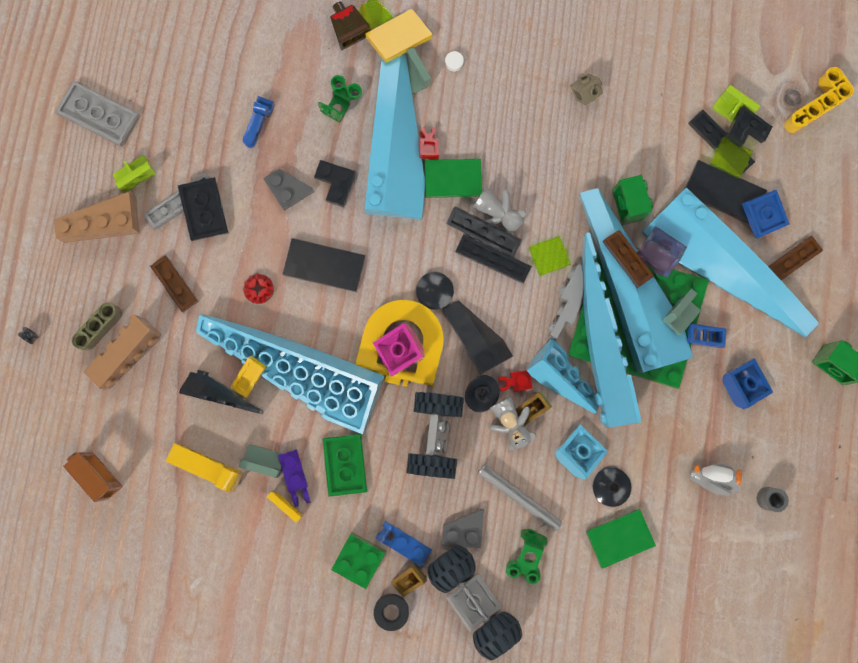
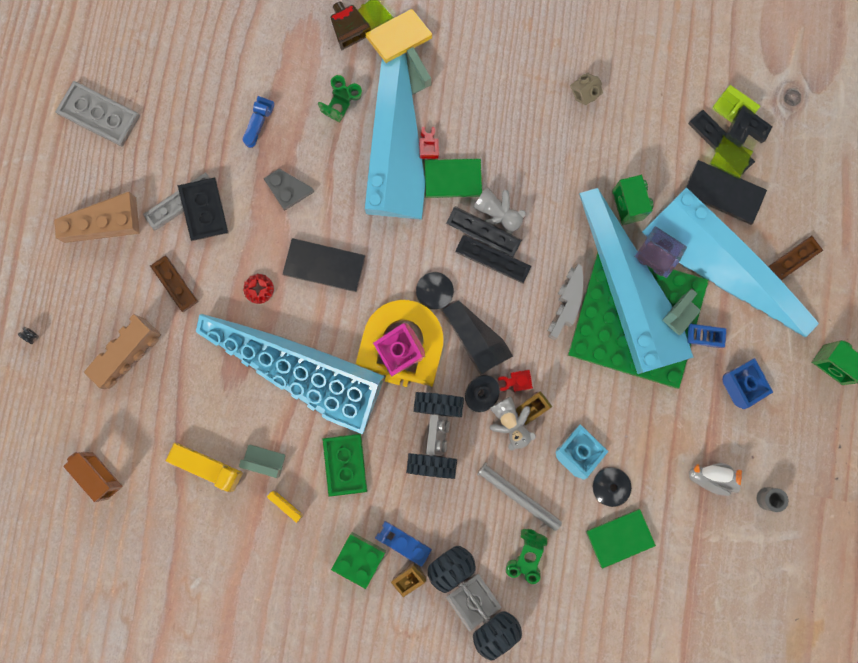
(87, 329): olive beam -> none
(133, 174): lime panel -> none
(208, 388): black wedge -> none
(248, 376): yellow tile -> none
(294, 475): dark purple hinge -> none
(340, 180): black plate -> none
(382, 621): black tyre -> none
(454, 61): white tile -> none
(464, 531): dark grey wing -> none
(549, 256): clear neon green piece -> none
(555, 372): medium azure wedge -> none
(614, 387): medium azure wedge -> none
(628, 258): reddish brown tile -> none
(765, 214): blue tile -> none
(818, 106): yellow beam -> none

